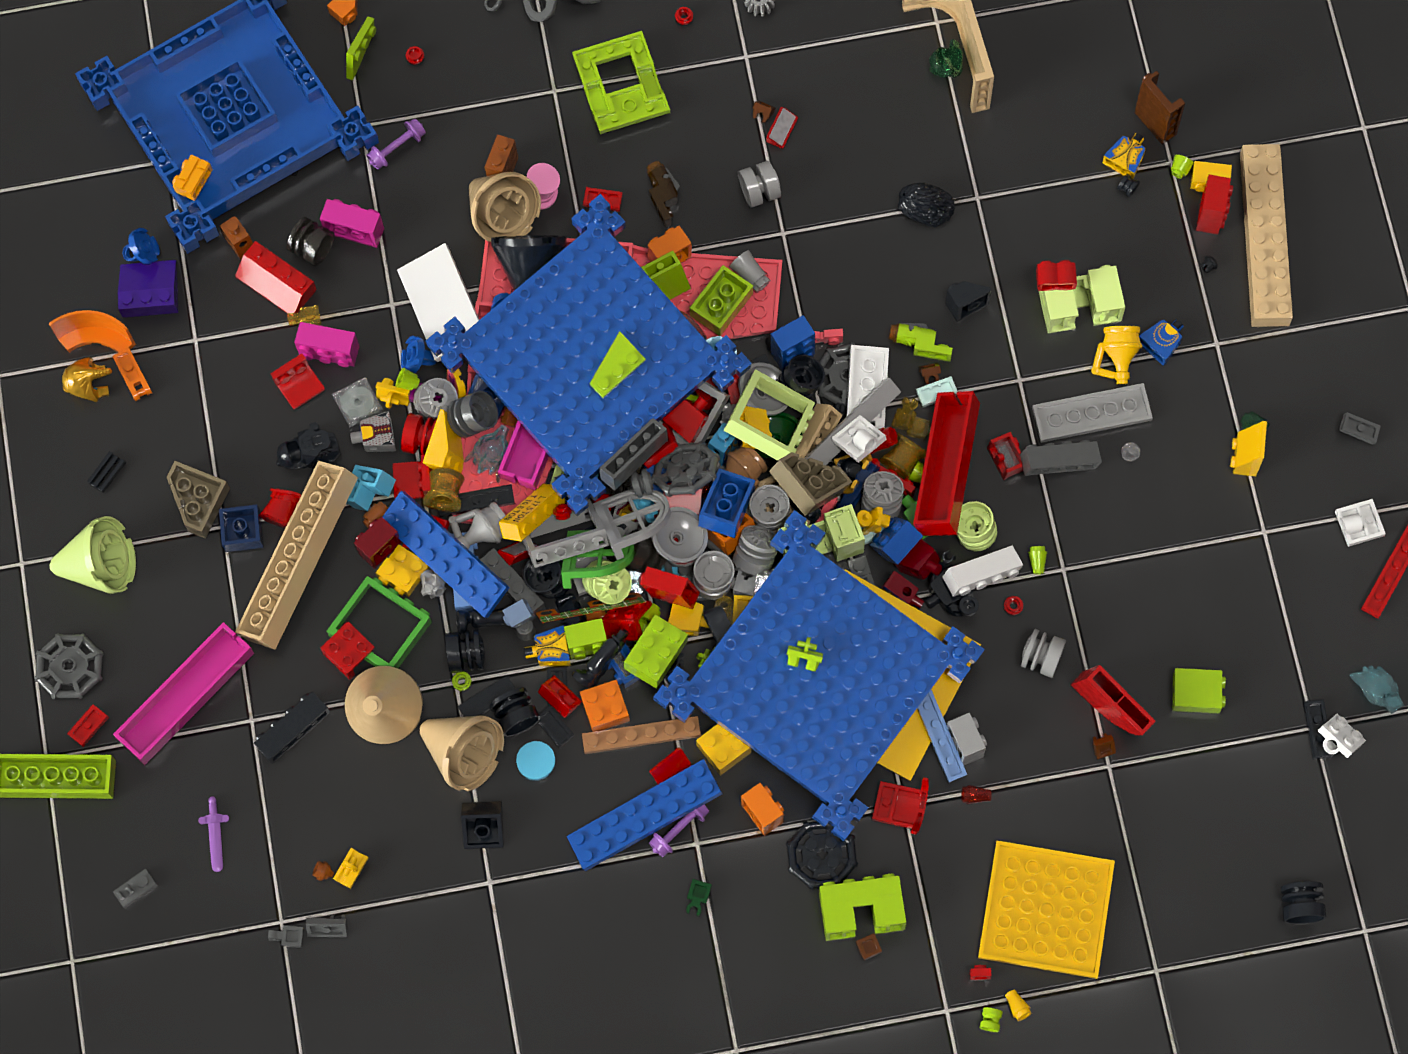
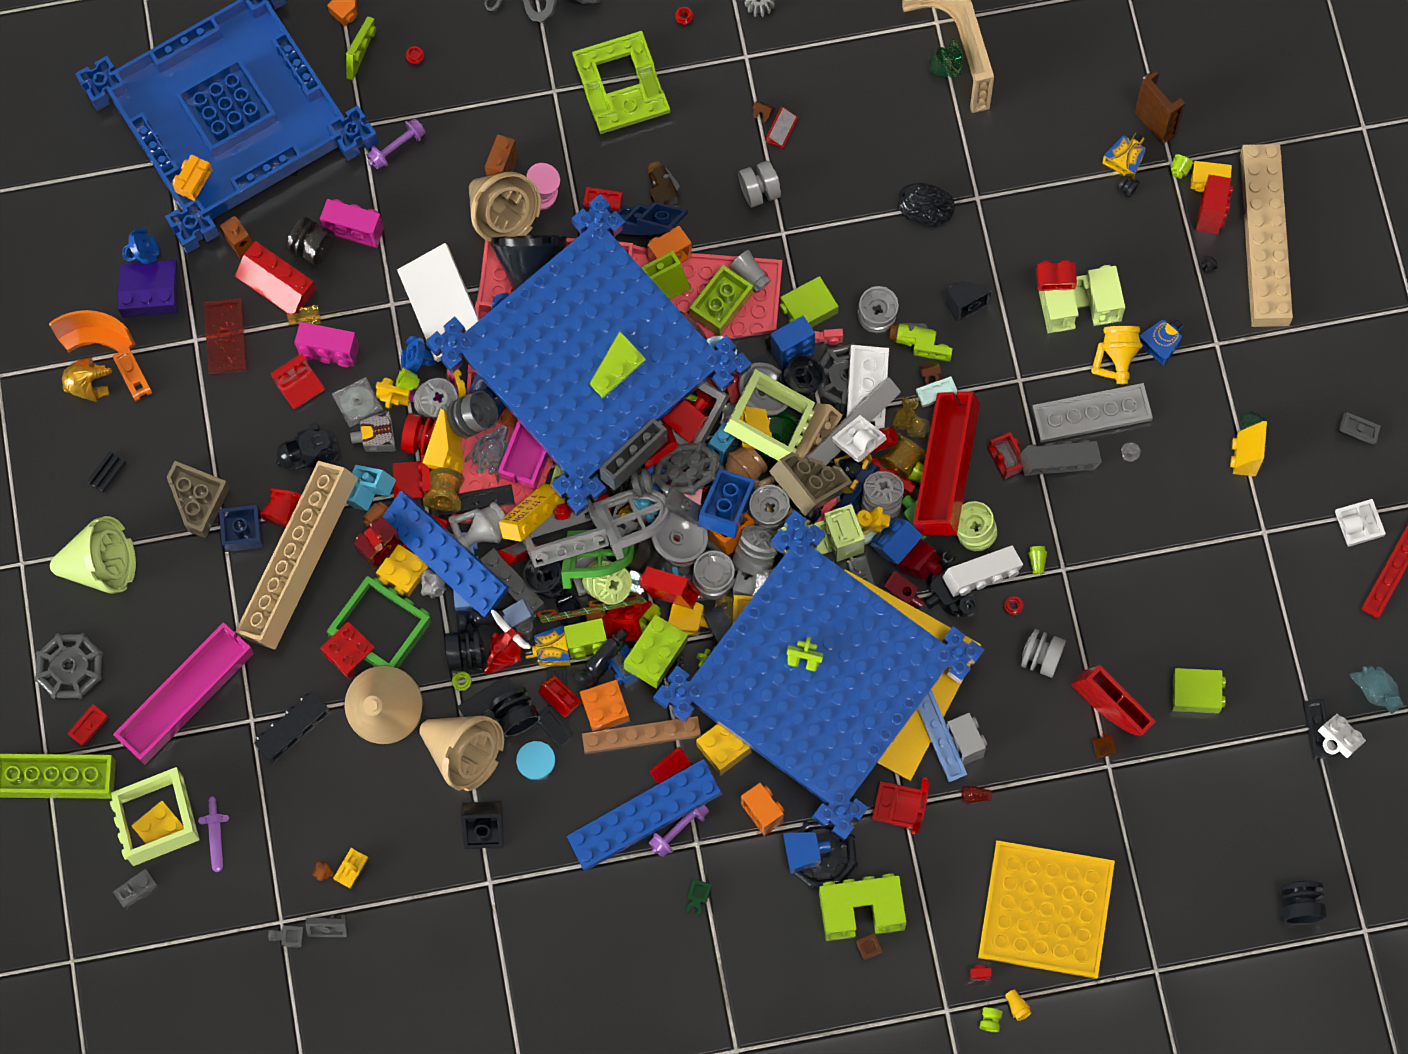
(157, 823): none -> yellow plate
(167, 843): none -> yellowish green window
(225, 336): none -> clear red plate
(374, 539): none -> red plate
(505, 647): none -> red helmet
(650, 219): none -> dark blue slope
(683, 506): none -> flat silver plate
(804, 850): none -> blue torso
(810, 300): none -> lime brick
(879, 299): none -> light grey wheel

